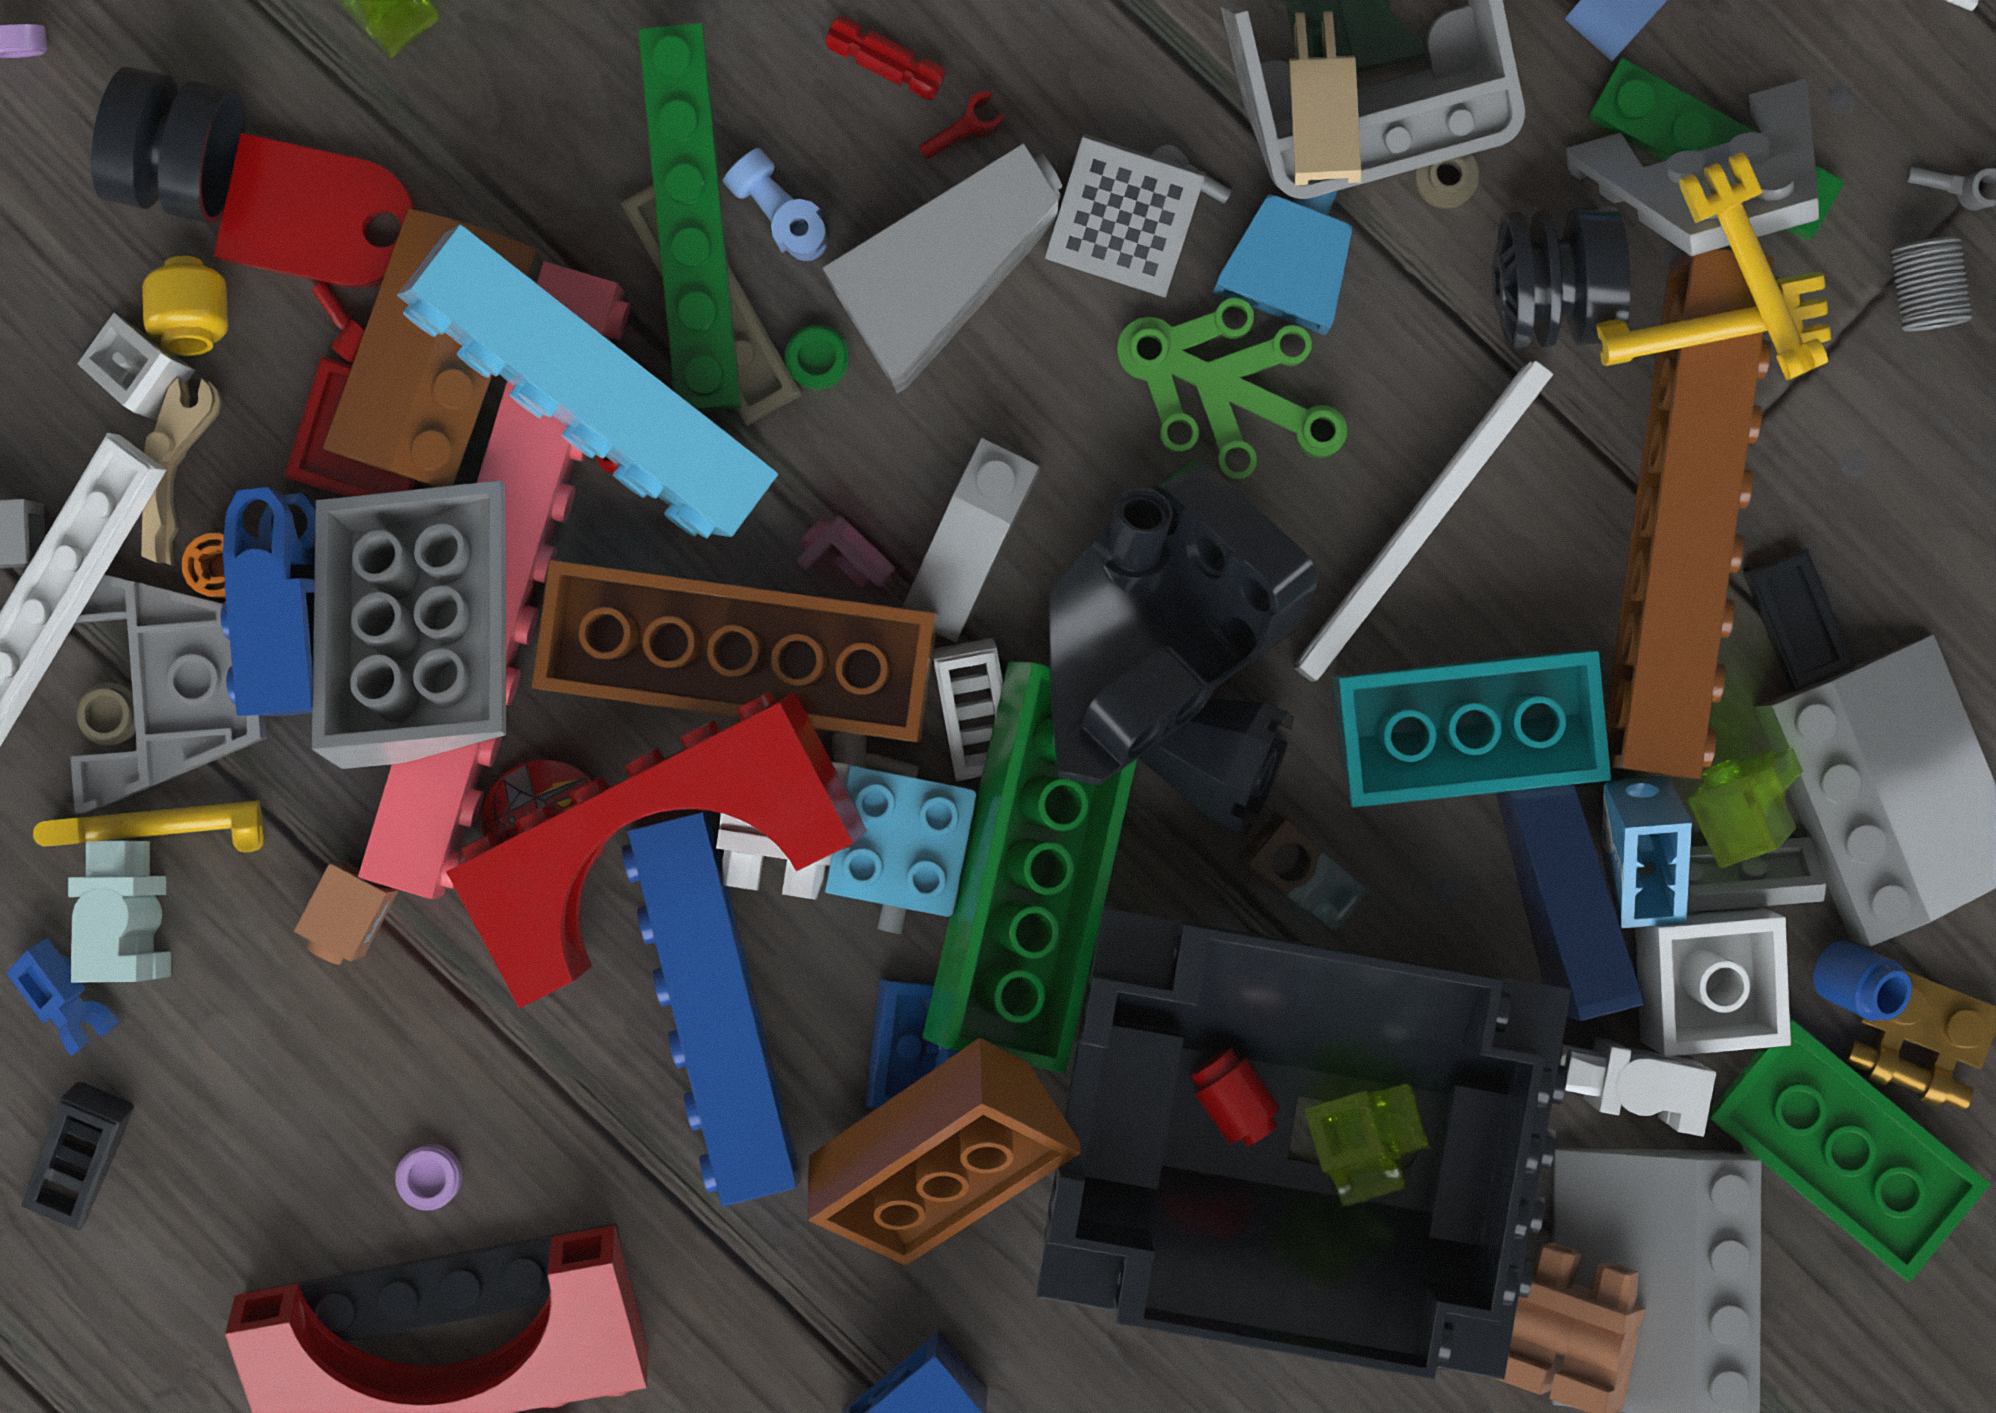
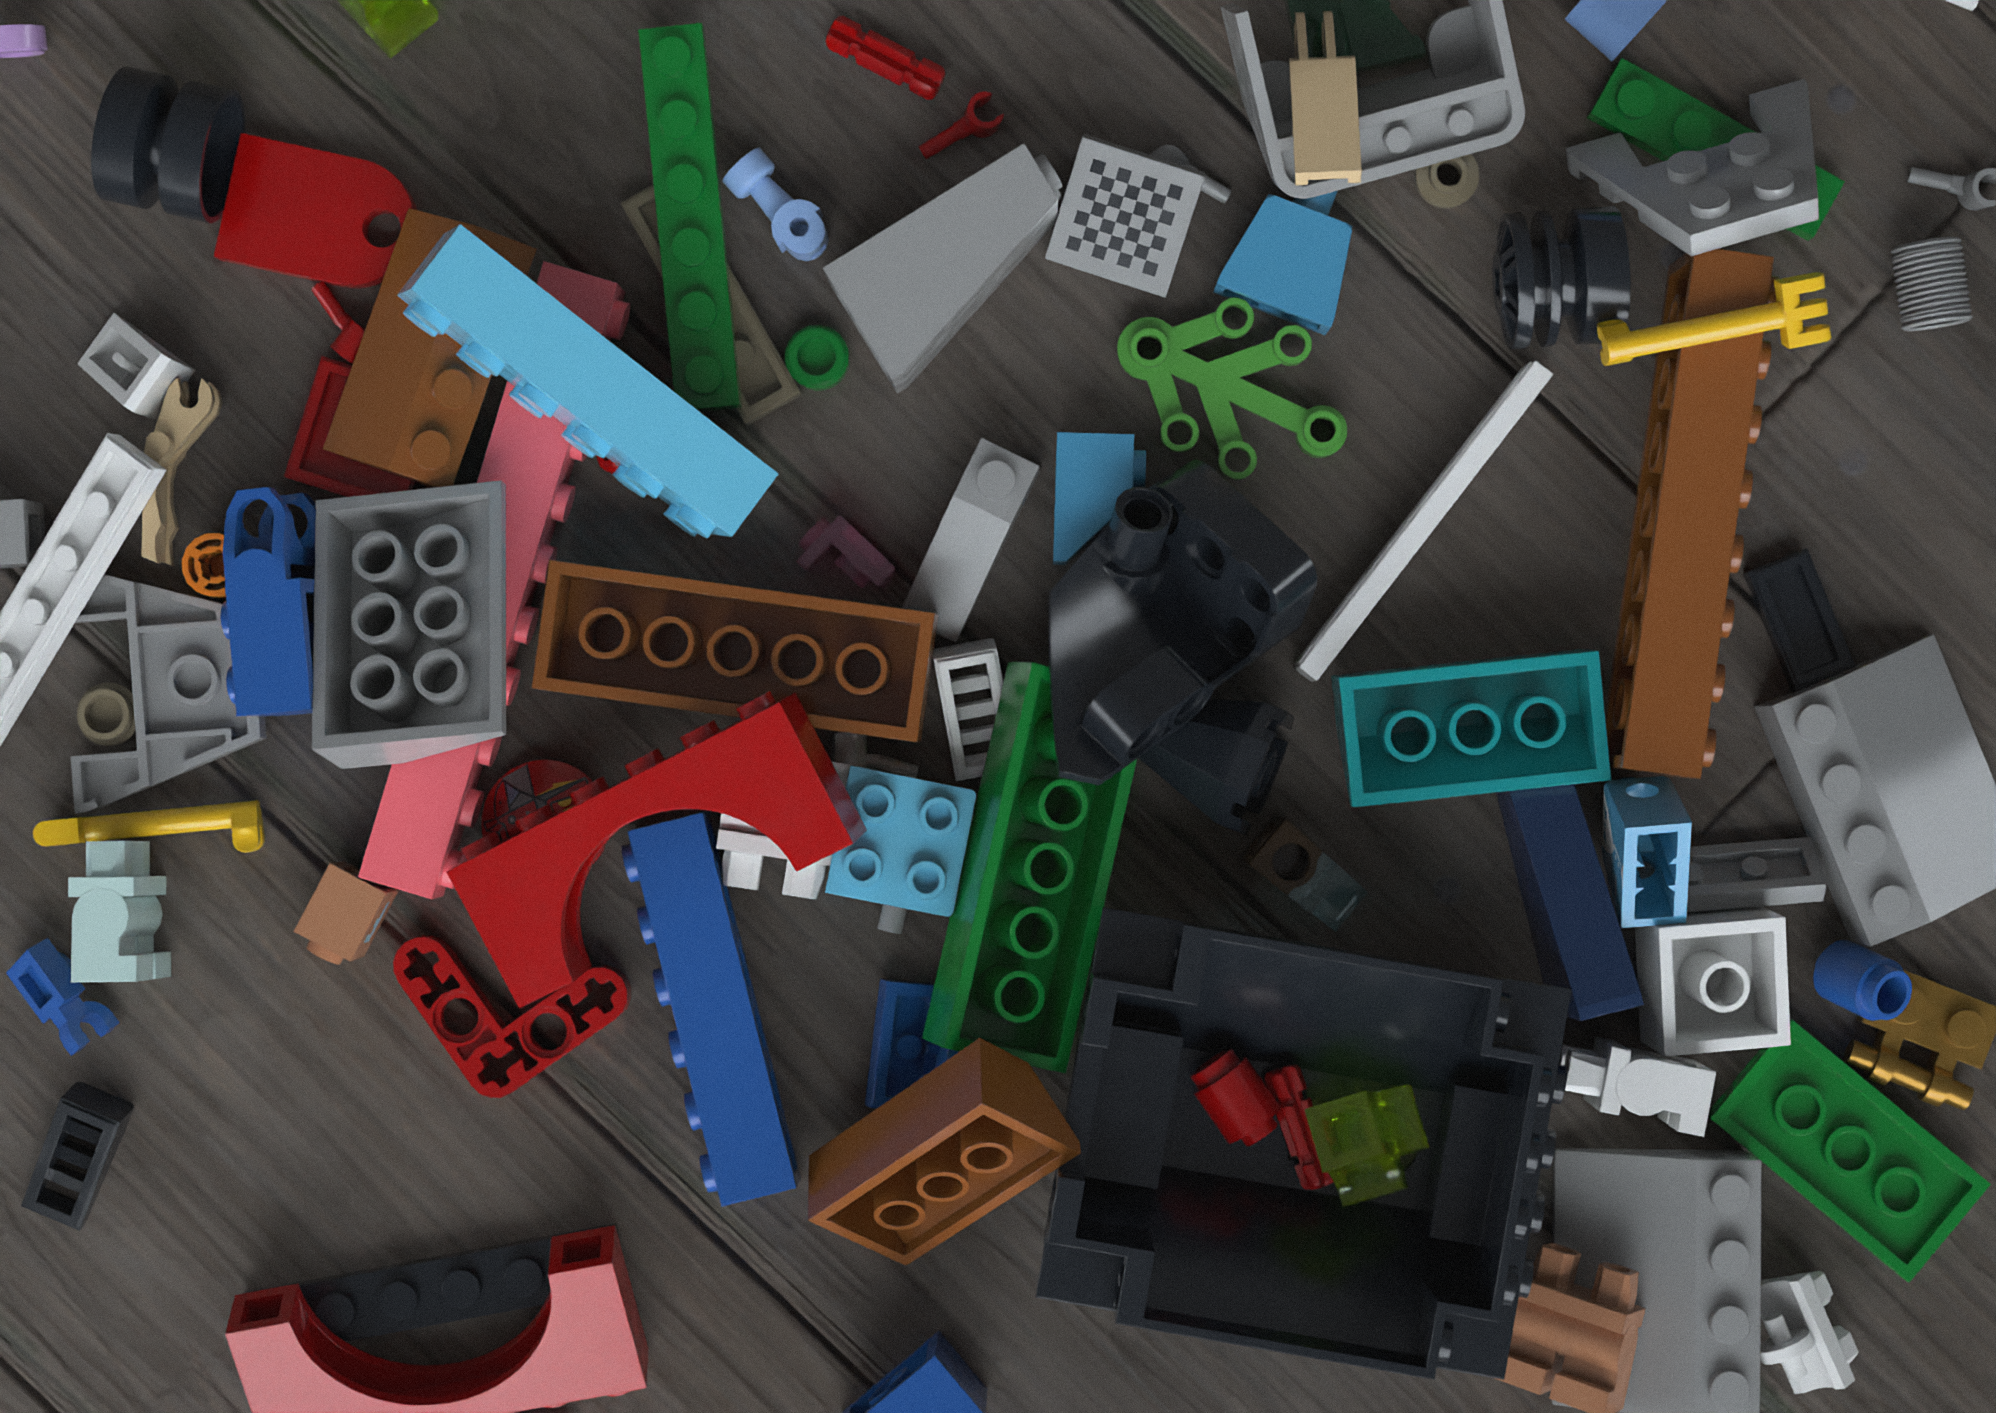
(185, 306): yellow head -> none
(429, 1177): lavender tile -> none
(491, 1032): none -> red beam
(1088, 480): none -> dark azure slope
(1287, 1086): none -> red axle
(1727, 202): yellow hinge -> none
(1745, 805): clear neon green brick -> none
(1802, 1335): none -> white hips

